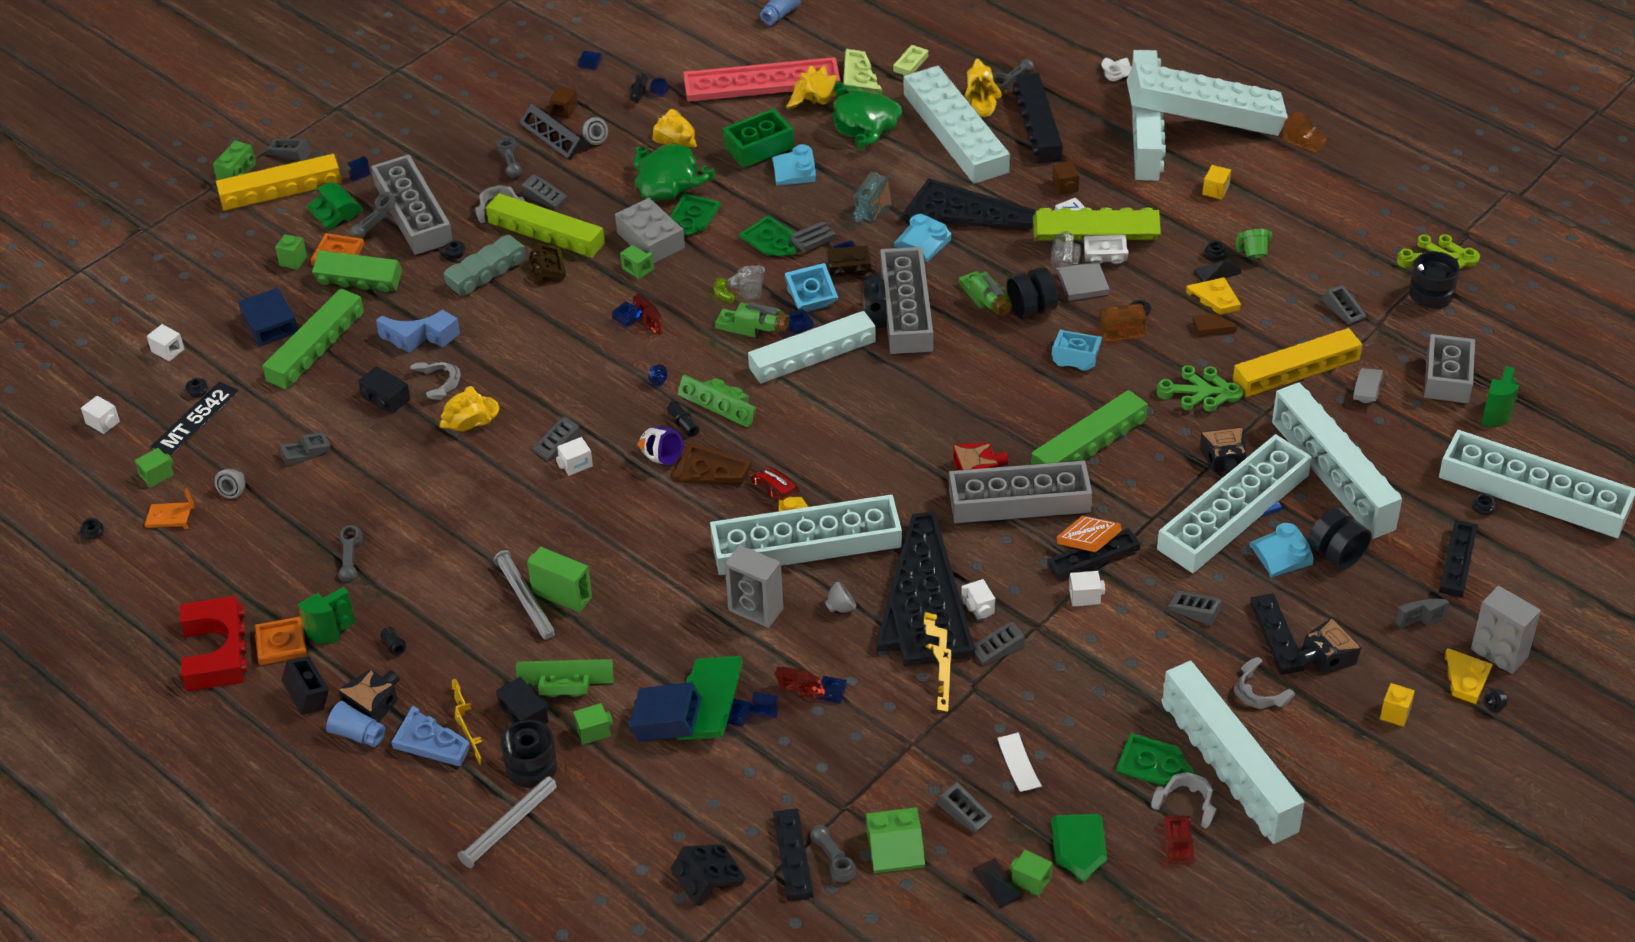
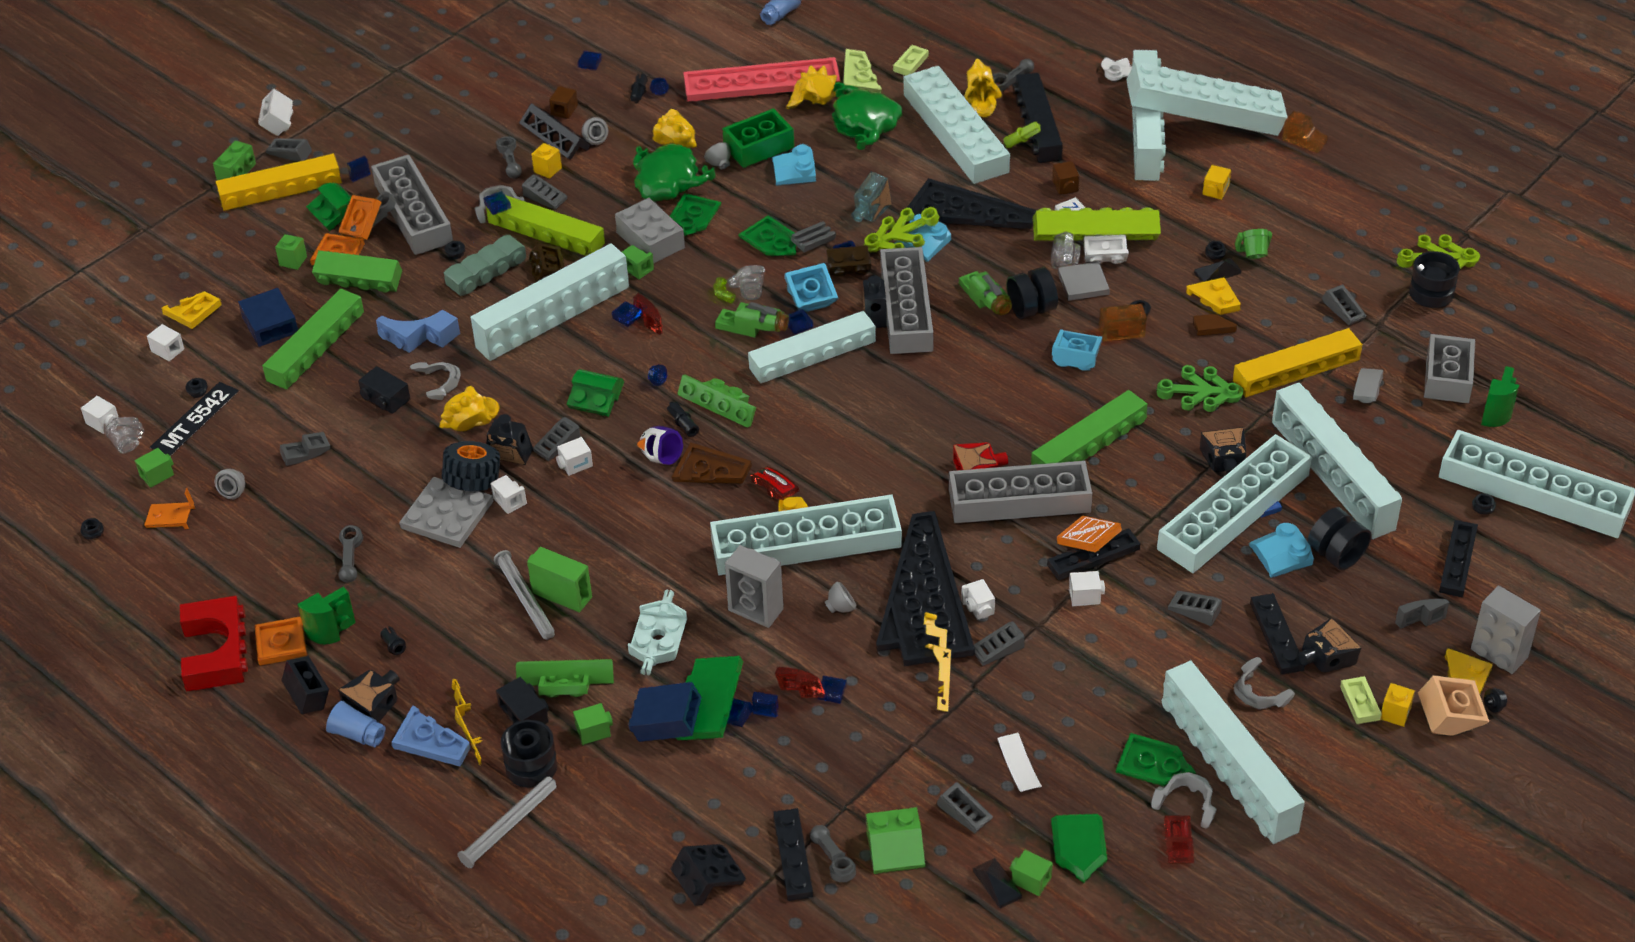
(124, 433): none -> clear piece
(193, 309): none -> yellow wing
(276, 112): none -> white brick
(360, 213): none -> orange tile
(446, 512): none -> light grey plate
(470, 465): none -> black wheel
(497, 203): none -> clear blue plate
(508, 494): none -> white brick
(510, 440): none -> black torso
(546, 160): none -> yellow brick
(550, 302): none -> light aqua brick
(594, 392): none -> green brick
(658, 619): none -> light aqua plate
(718, 155): none -> light grey brick
(900, 232): none -> lime plant
(1022, 134): none -> lime axle
(1360, 700): none -> yellowish green plate
(1452, 705): none -> light nougat slope

